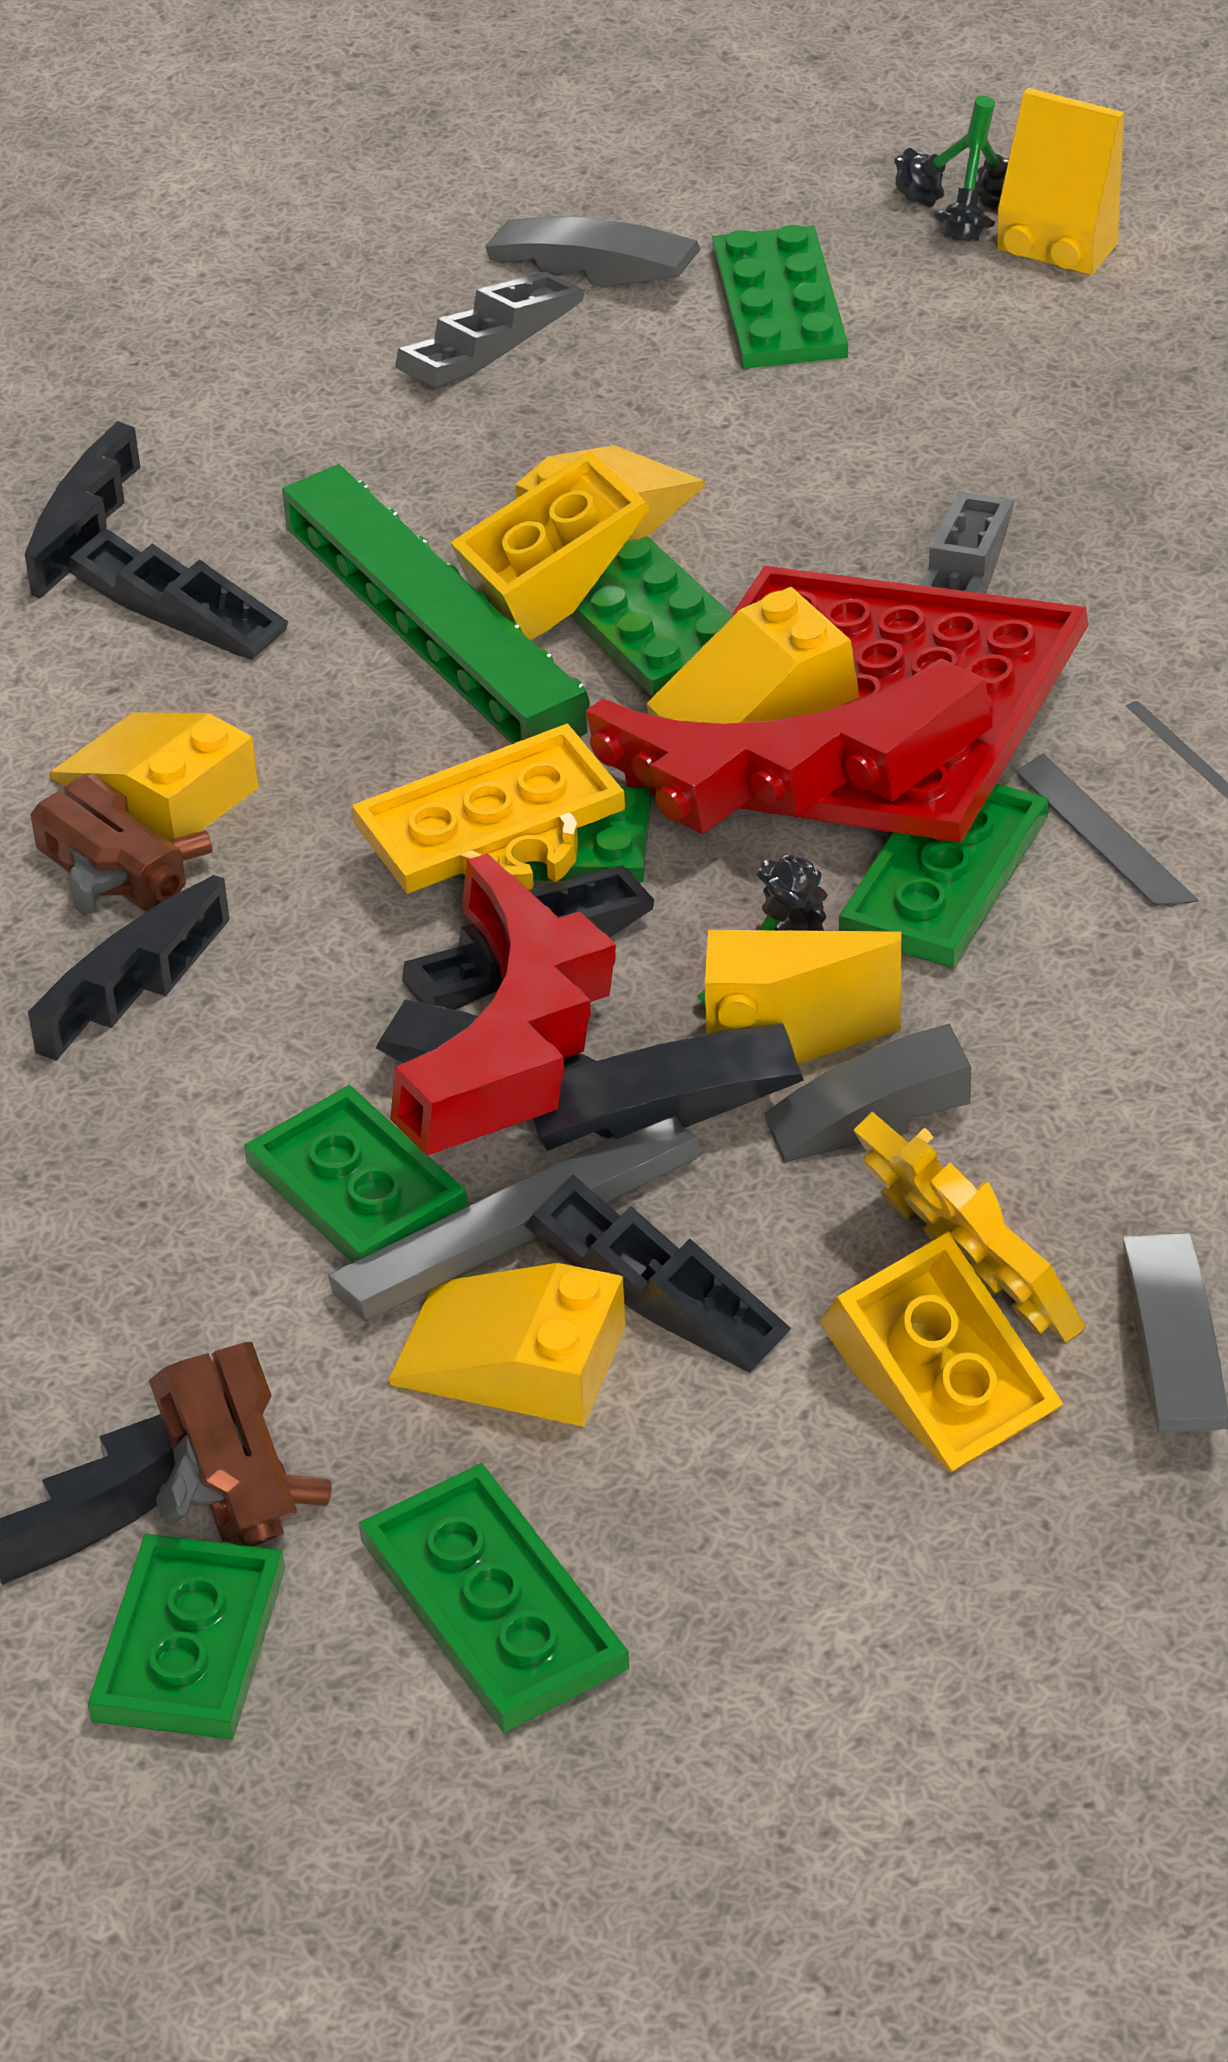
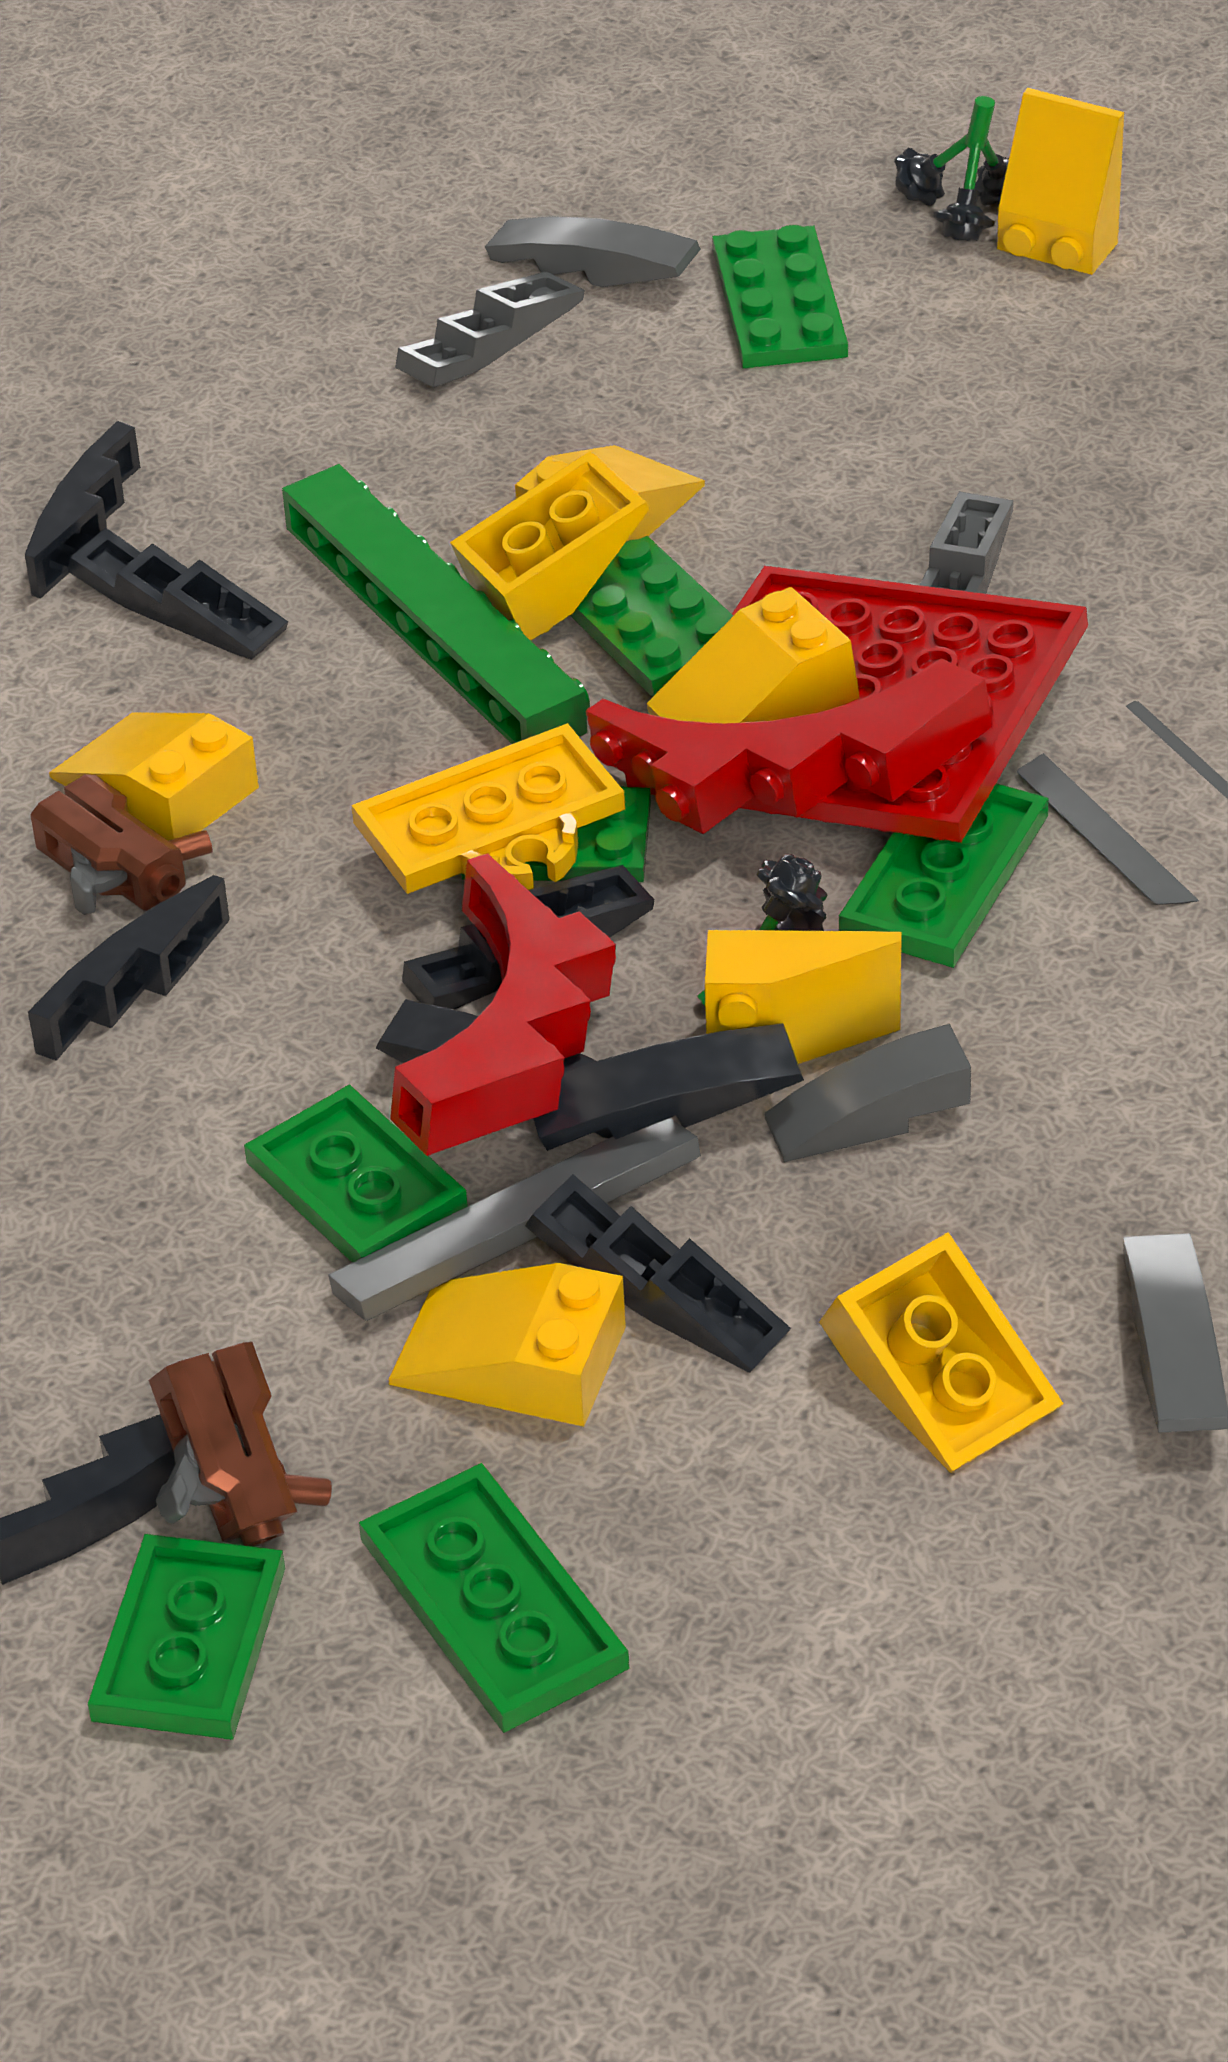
(975, 1221): yellow plate -> none

